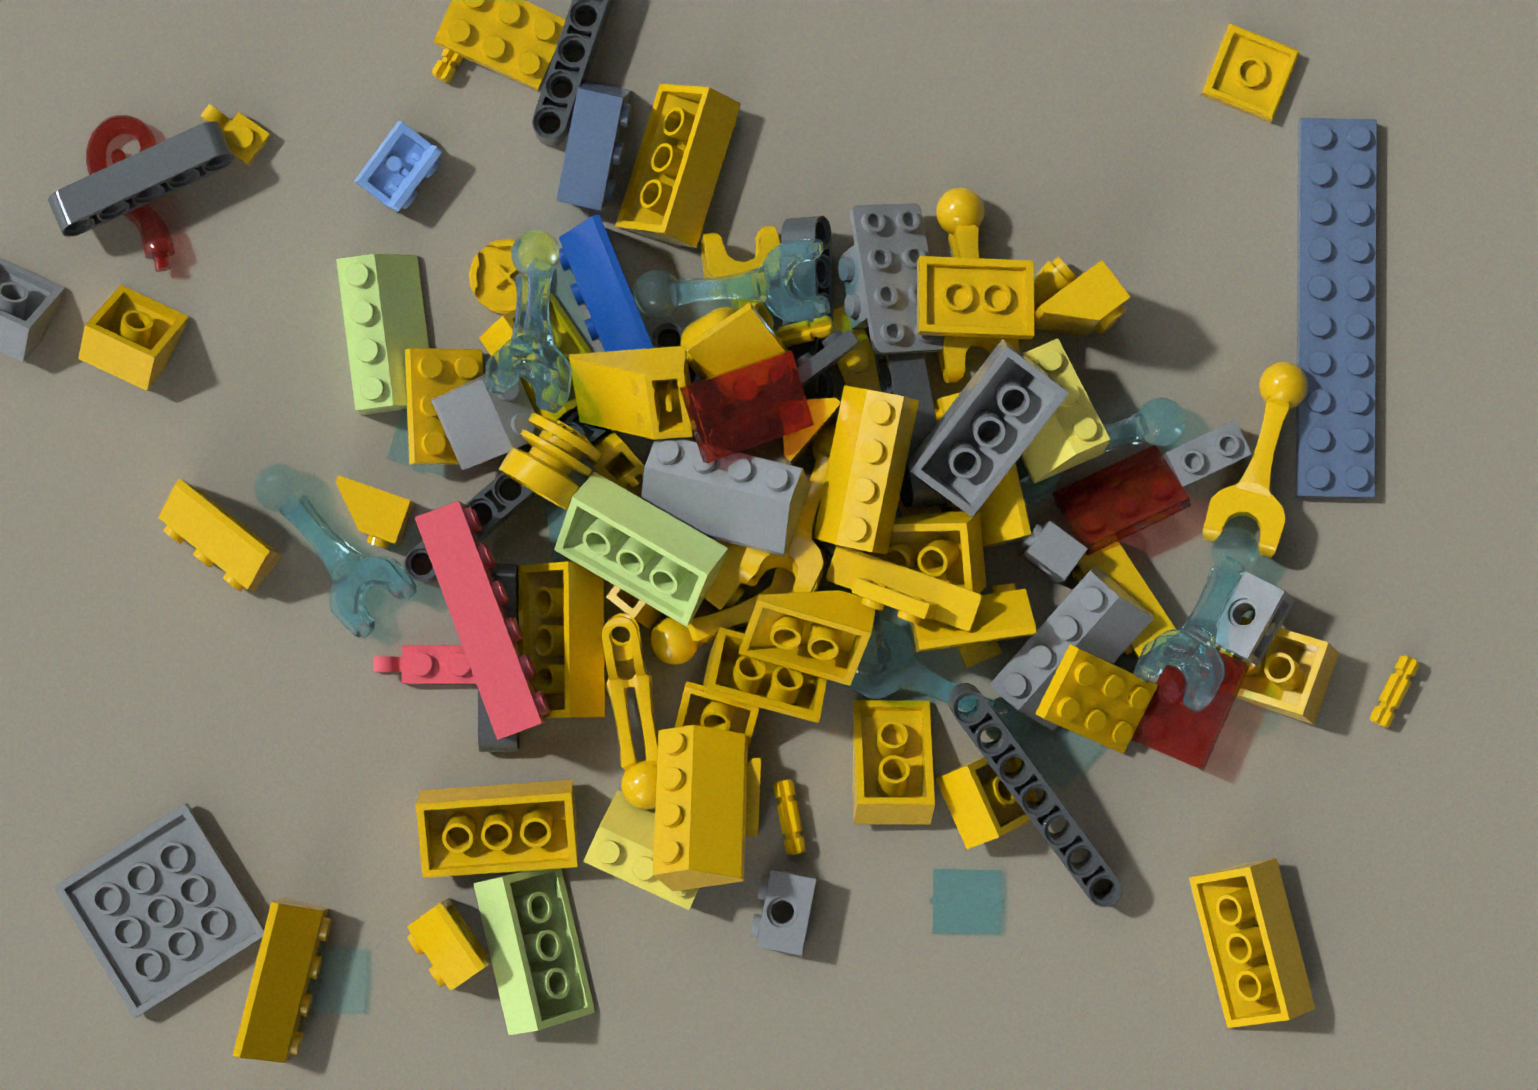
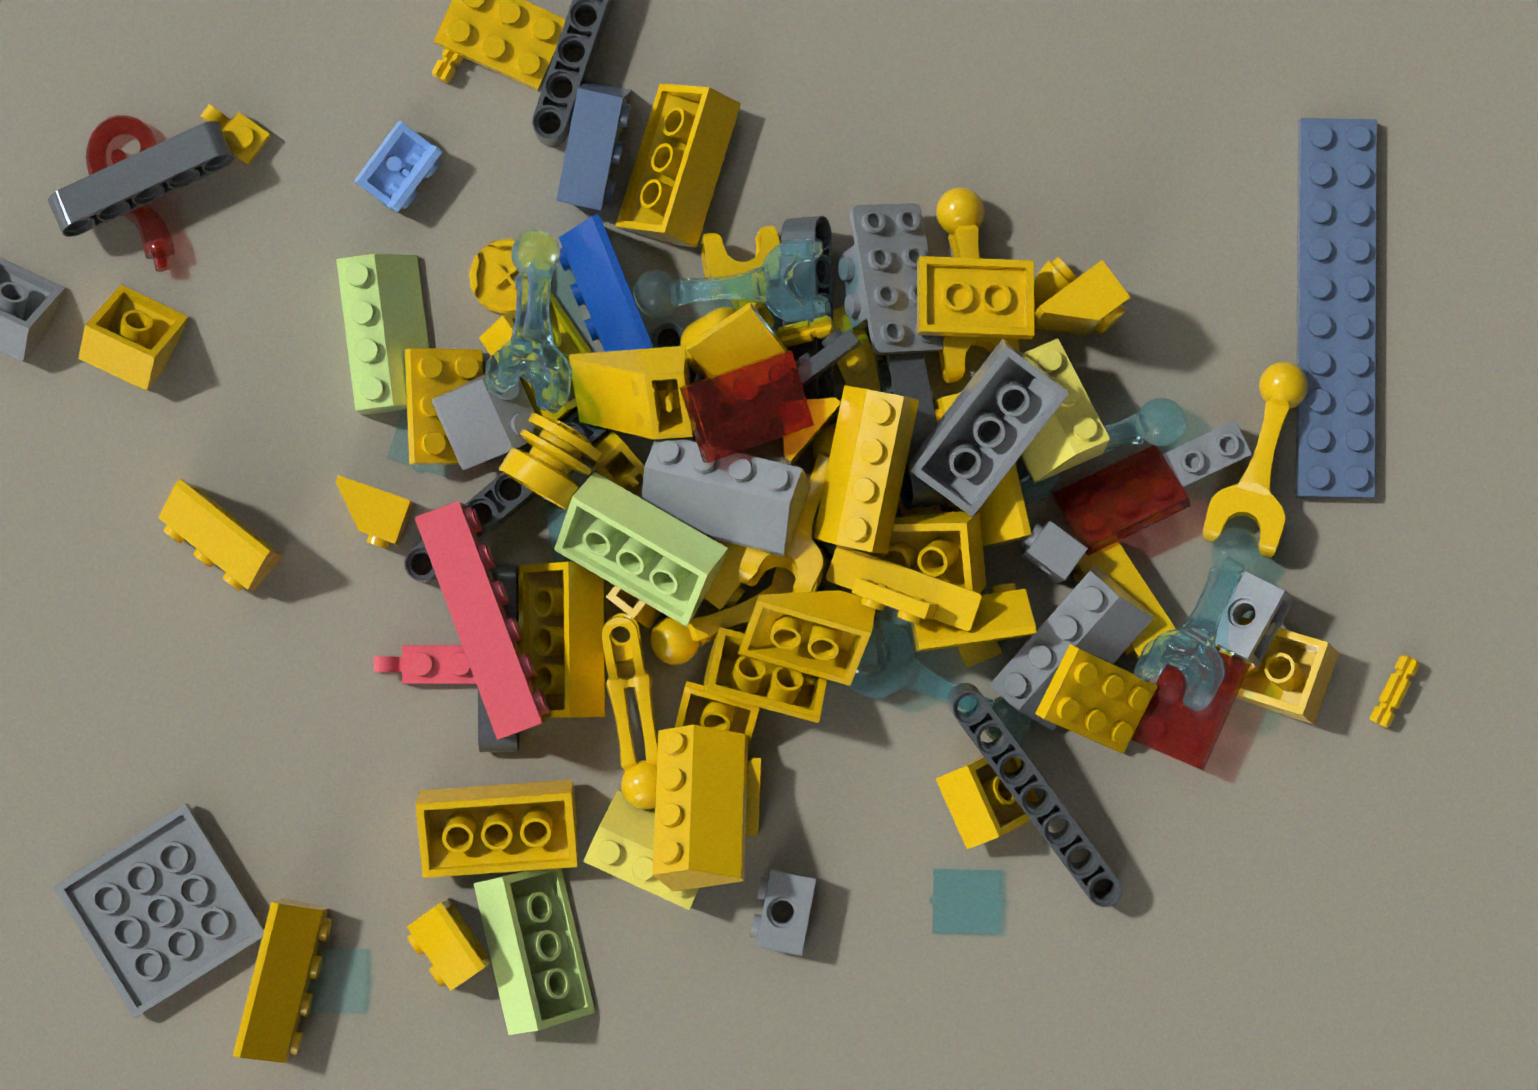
(281, 490): clear light blue piece -> none
(789, 817): yellow axle -> none
(892, 762): yellow slope -> none
(1058, 752): clear light blue piece -> none
(1250, 73): yellow tile -> none
(1252, 943): yellow slope -> none

